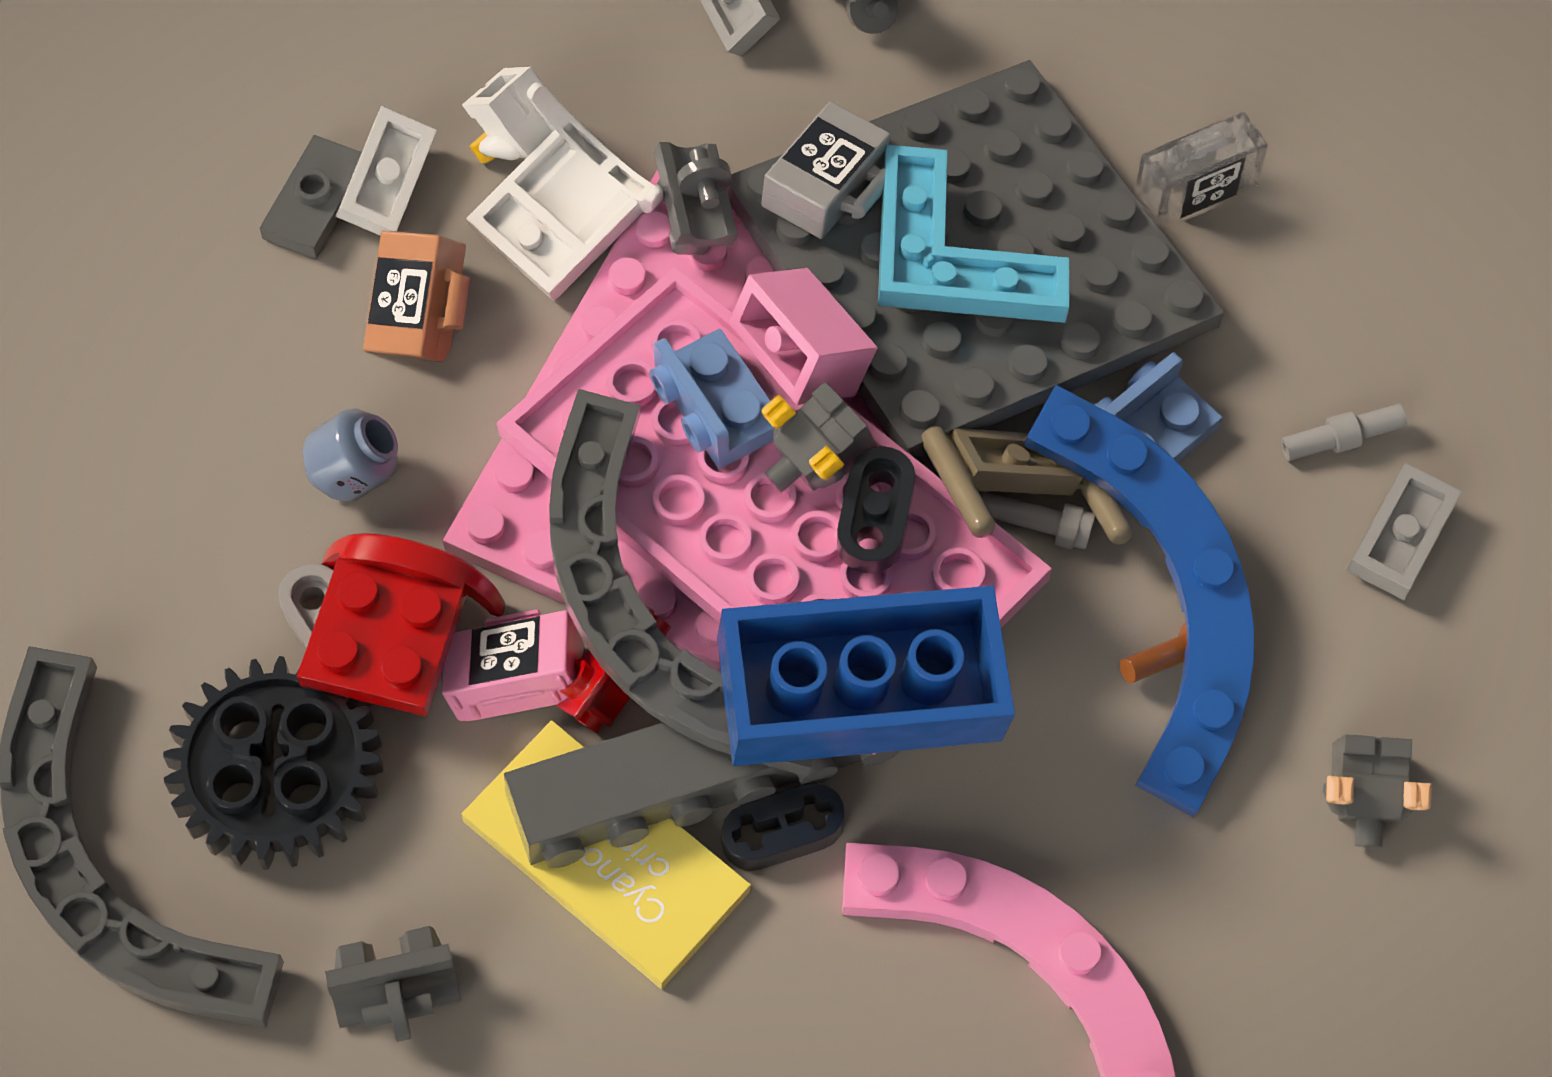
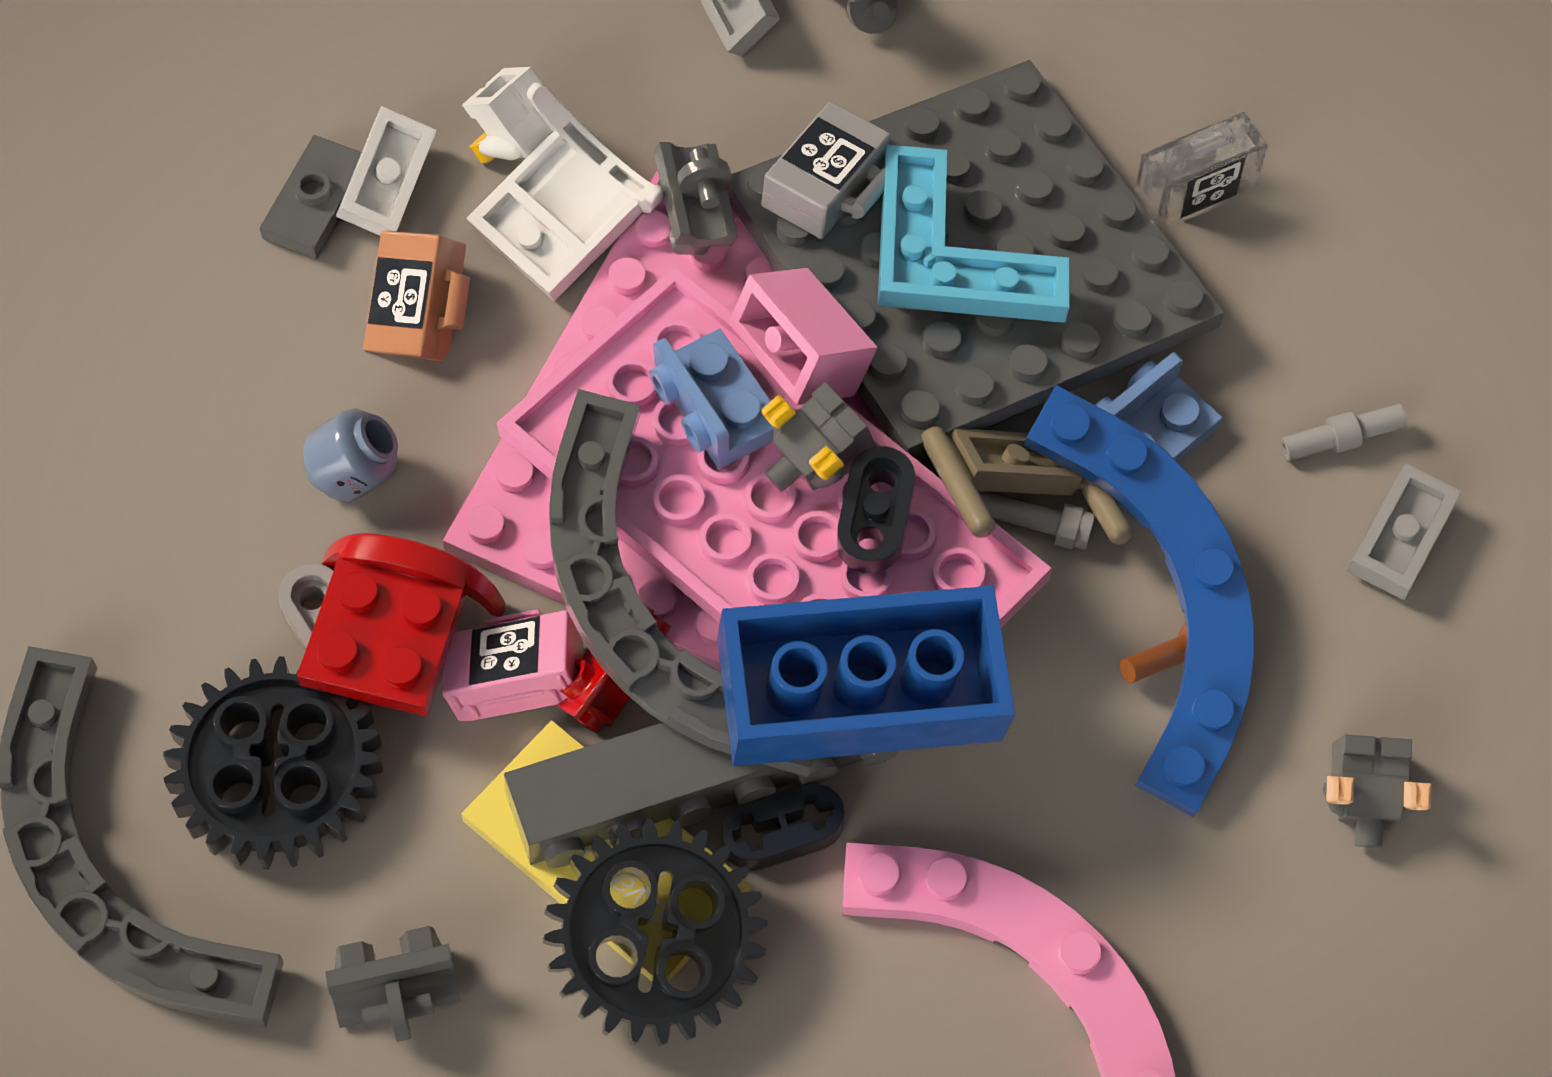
(714, 945): none -> black gear

